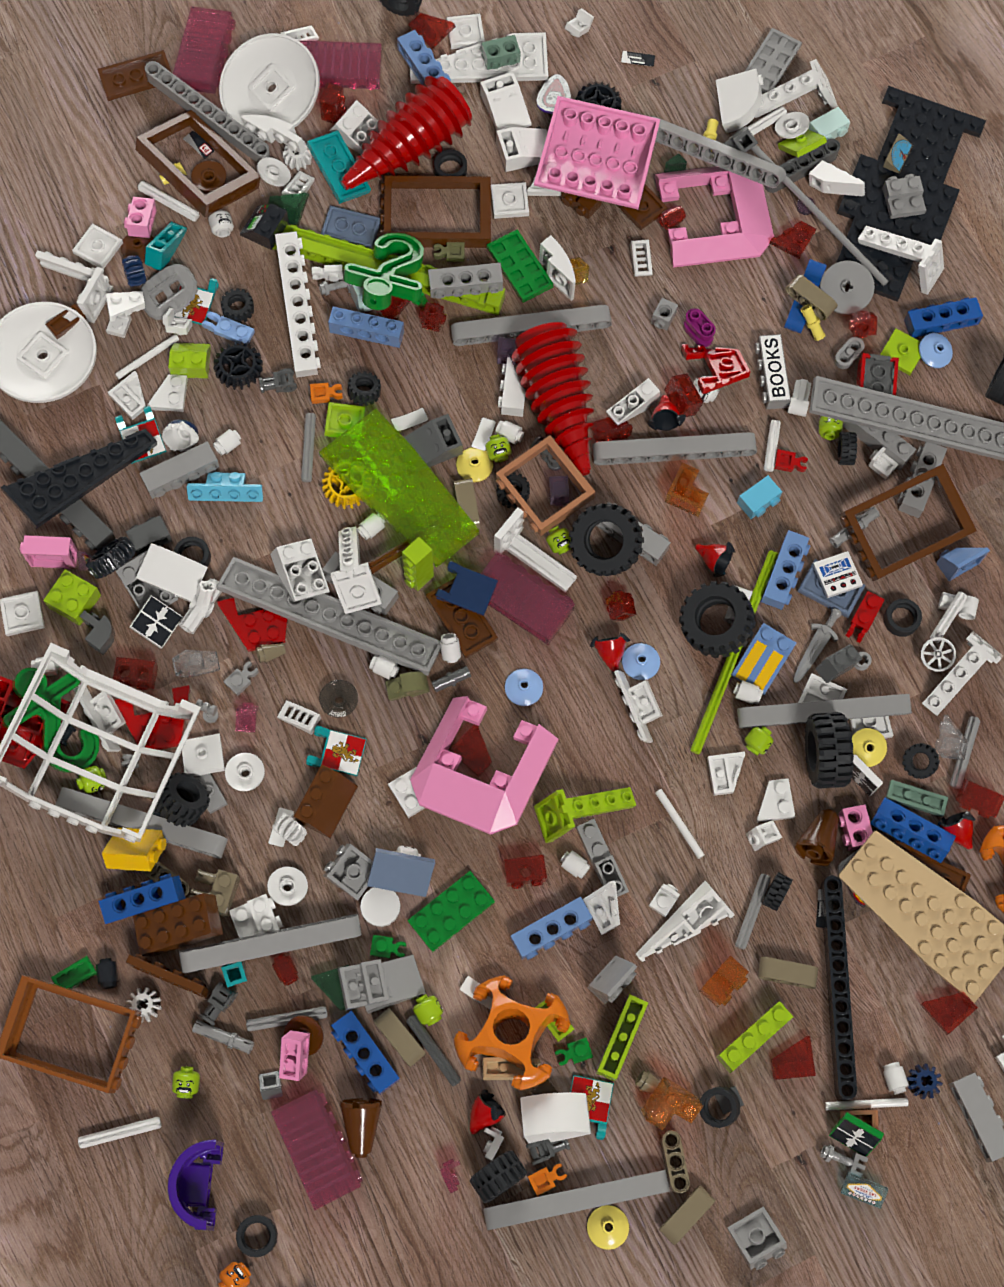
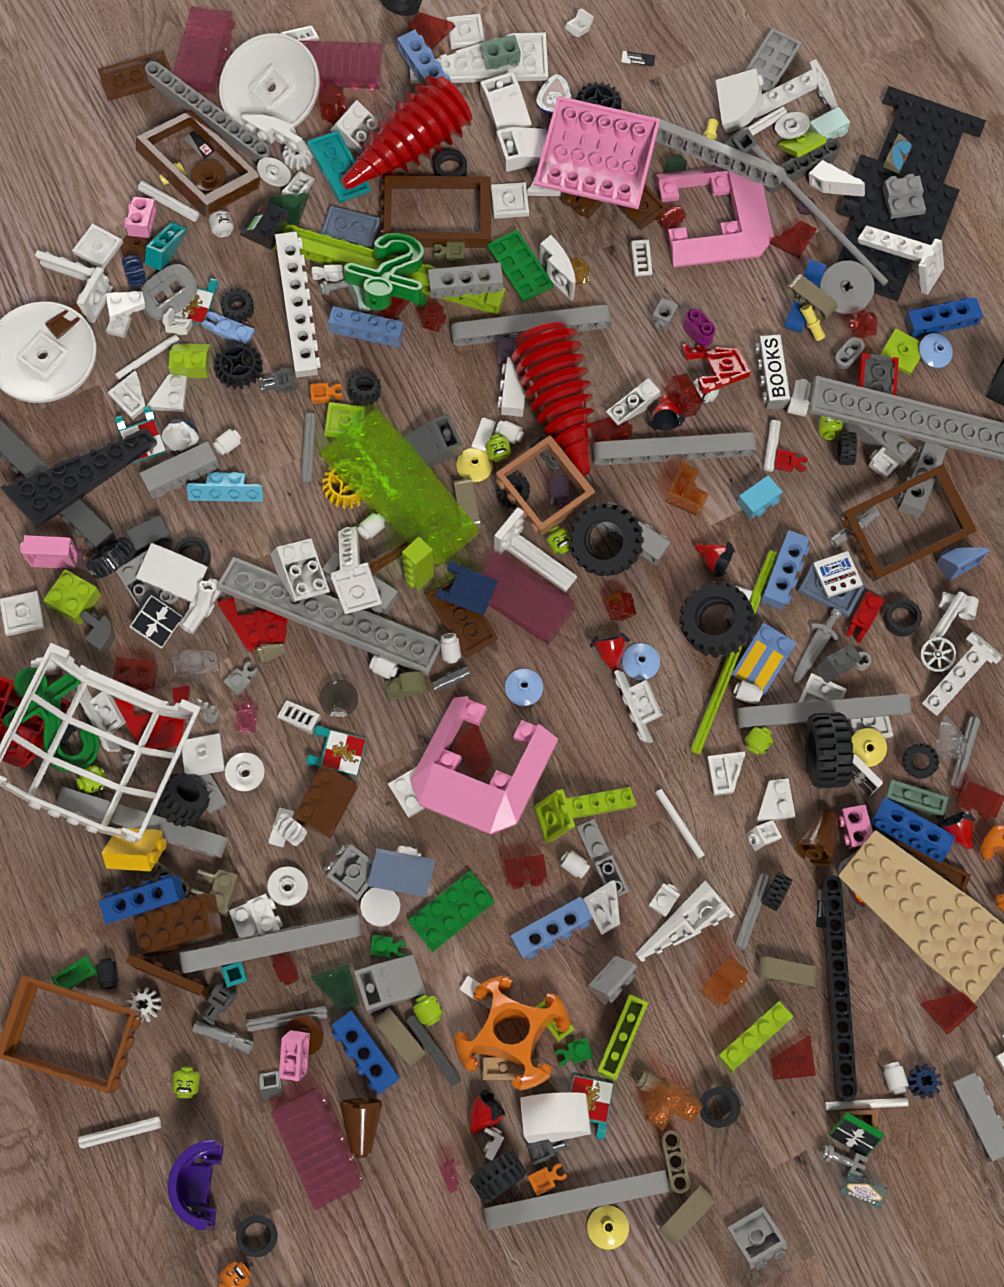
(363, 984): light grey slope -> none
(409, 420): white sticker -> none

